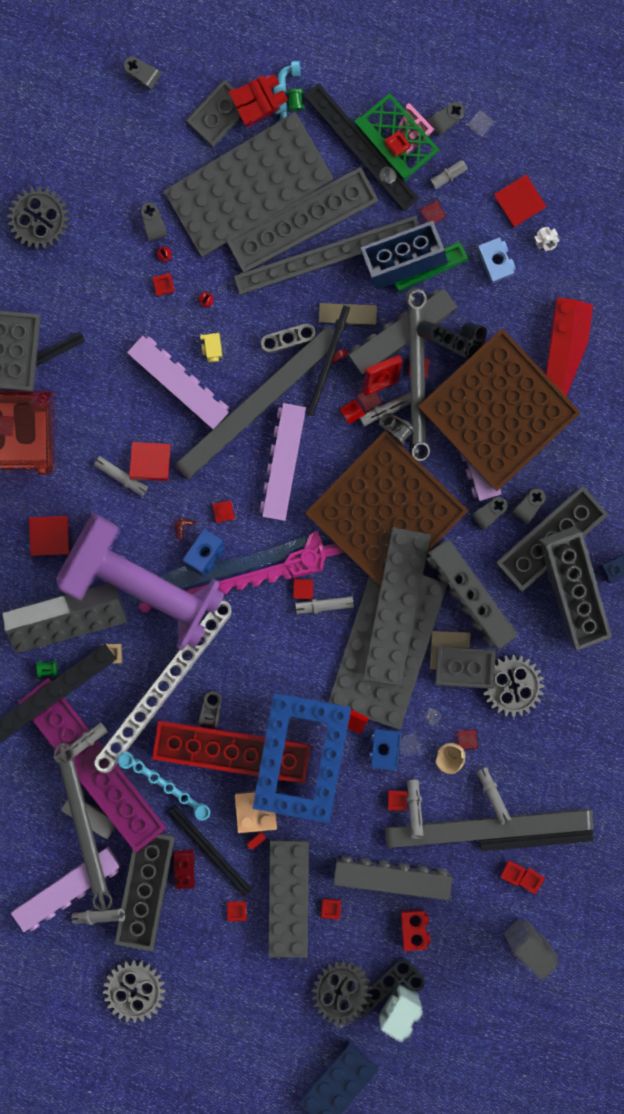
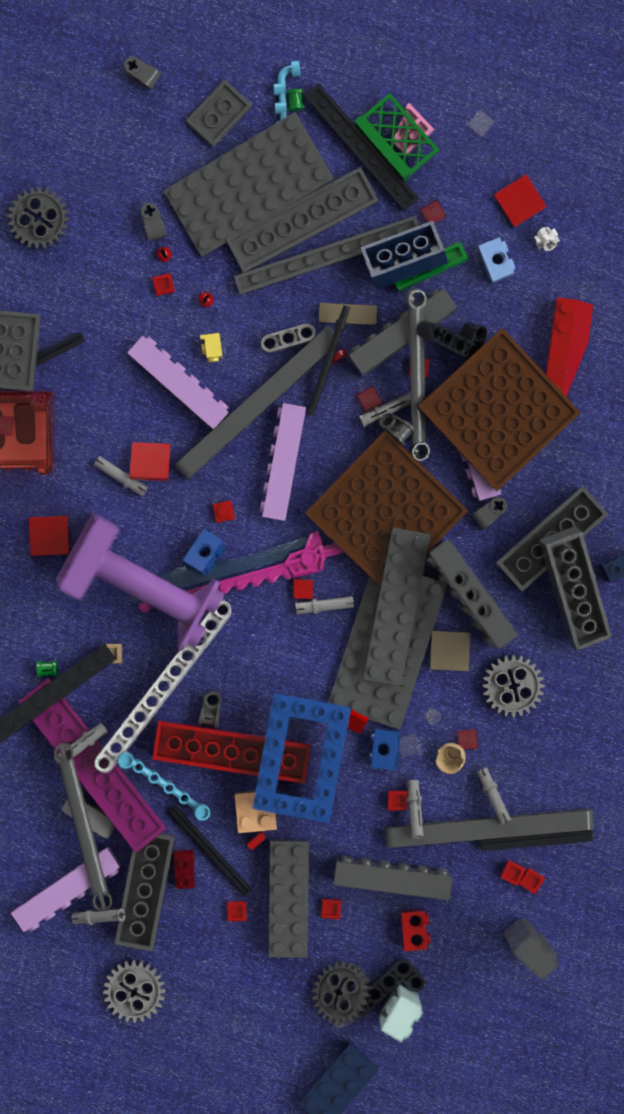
(64, 618): dark grey brick -> none
(179, 526): clear red animal -> none
(256, 99): red hips -> none
(352, 411): red tile -> none
(382, 375): red tile -> none
(387, 175): clear hinge -> none
(396, 144): red tile -> none
(444, 120): dark grey piece -> none
(448, 174): light grey axle -> none
(465, 667): dark grey tile -> none
(526, 508): dark grey piece -> none

